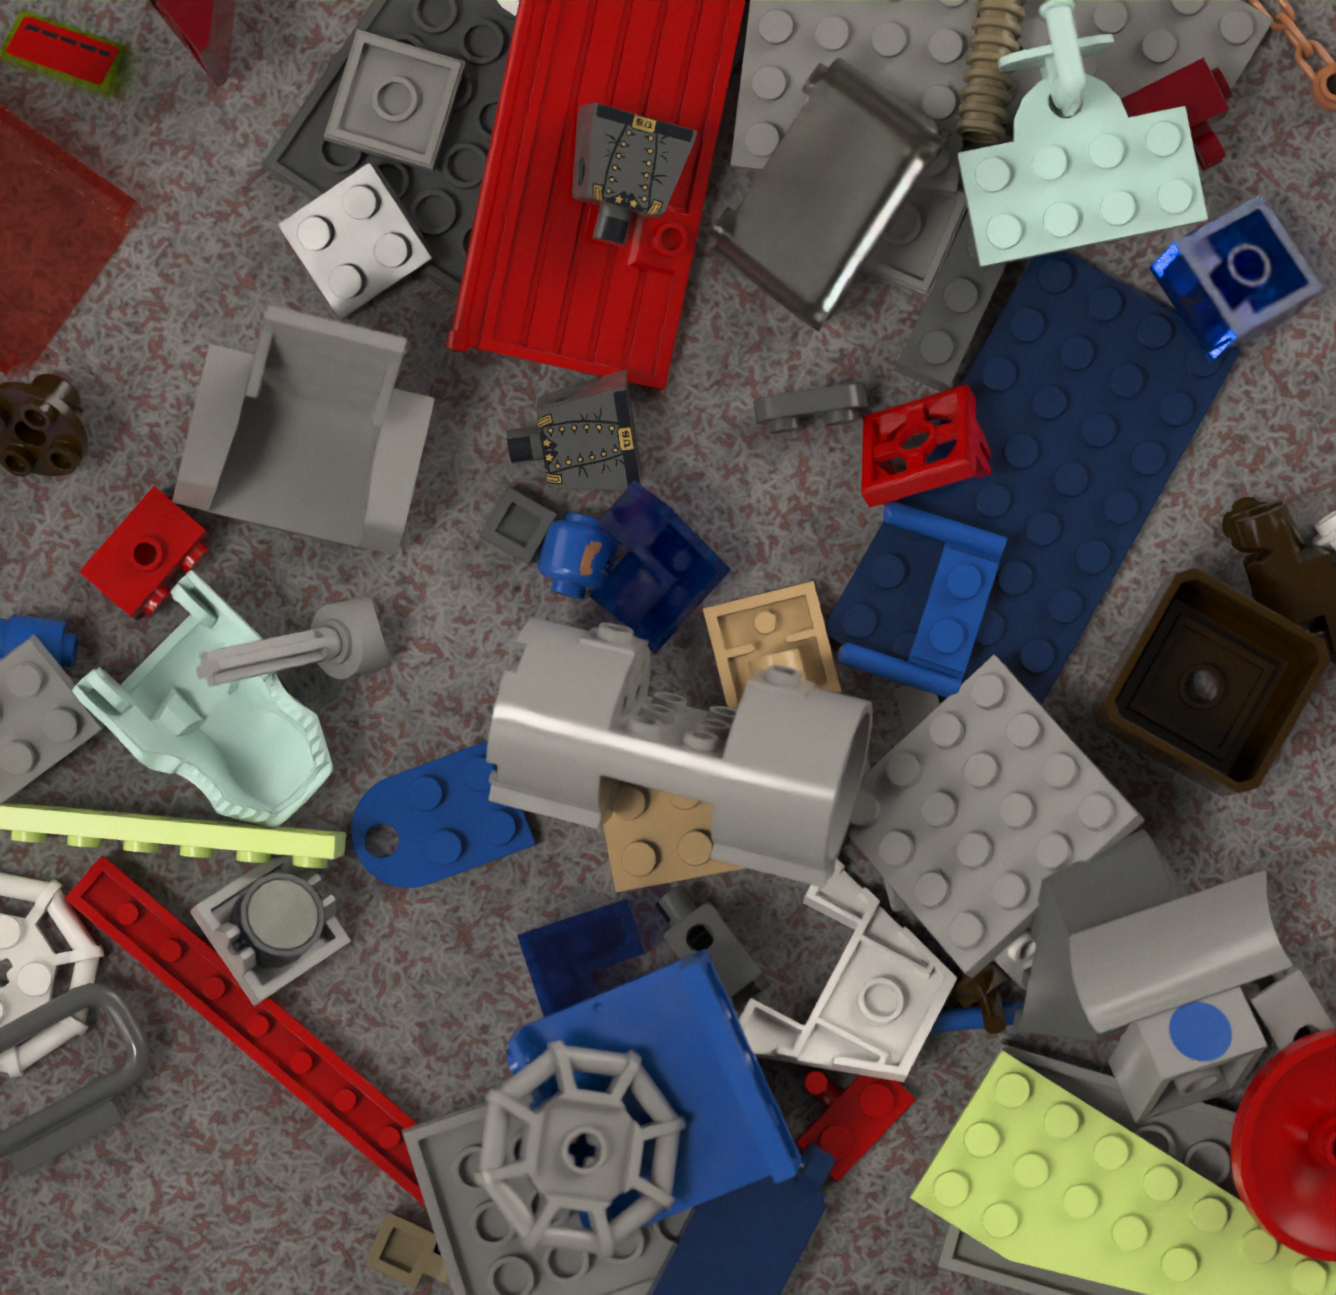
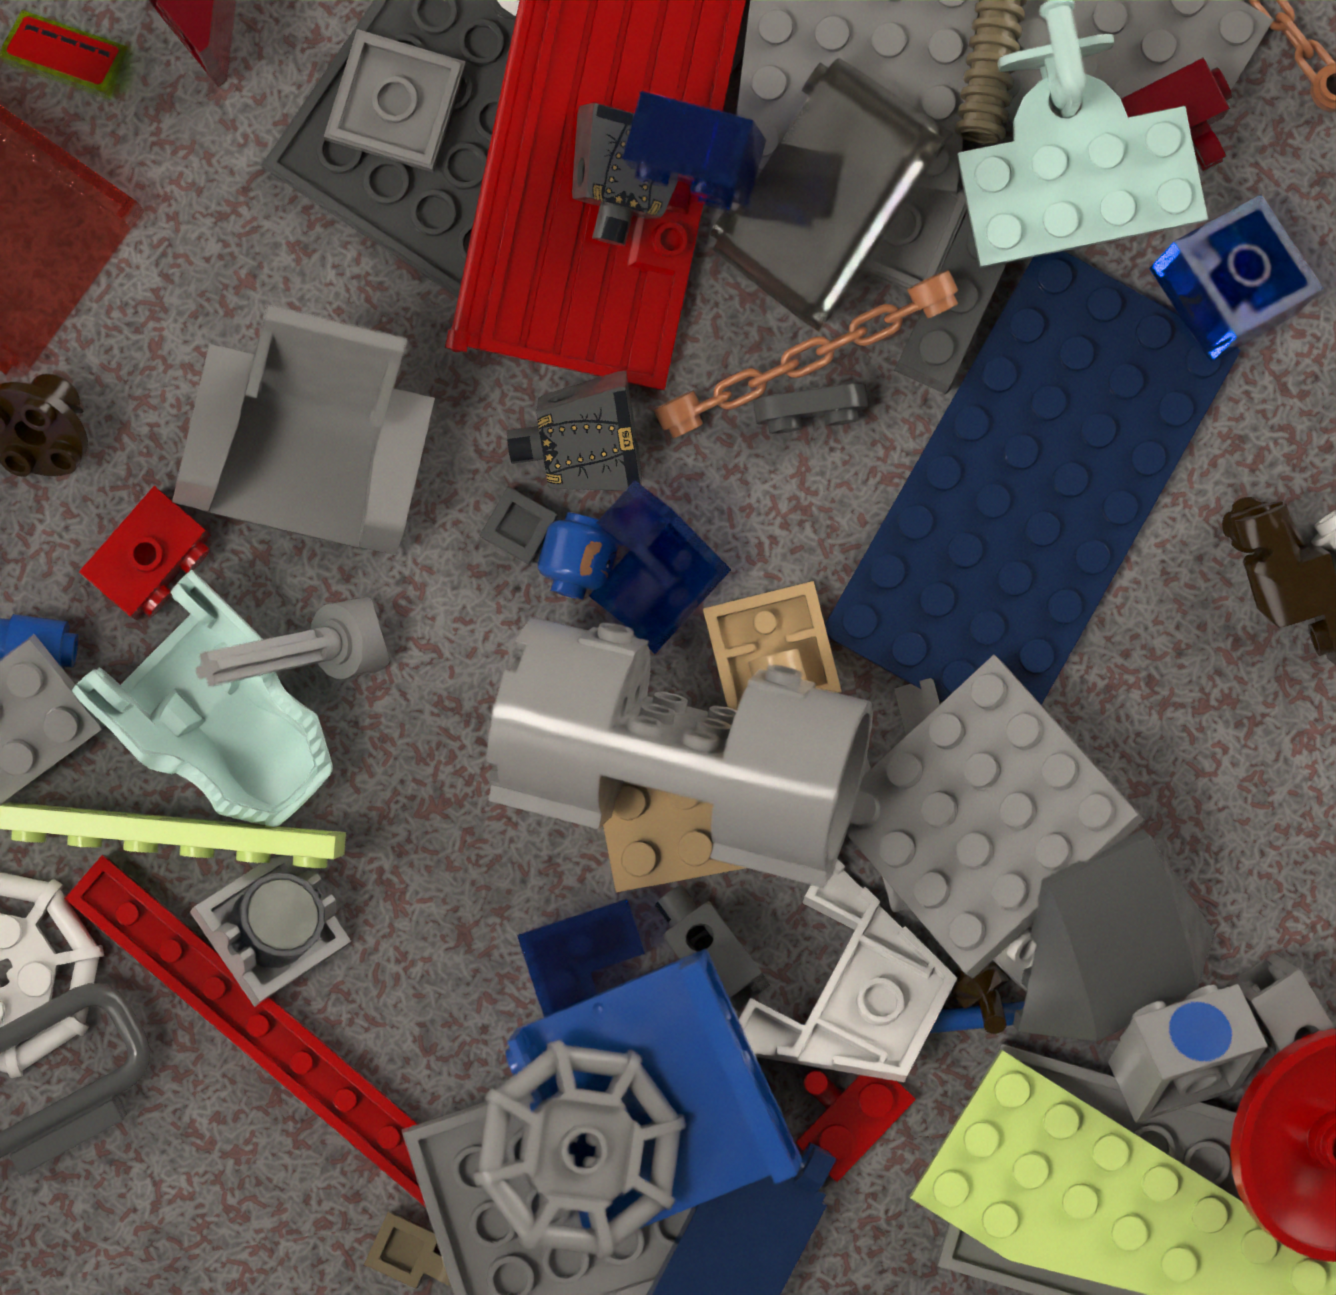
(357, 240): plate -> none
(439, 820): blue plate -> none
(695, 145): none -> clear blue brick
(889, 430): red piece -> none
(931, 295): none -> nougat piece
(951, 609): blue plate -> none
(1176, 953): light grey sticker -> none
(1260, 671): dark brown plate -> none

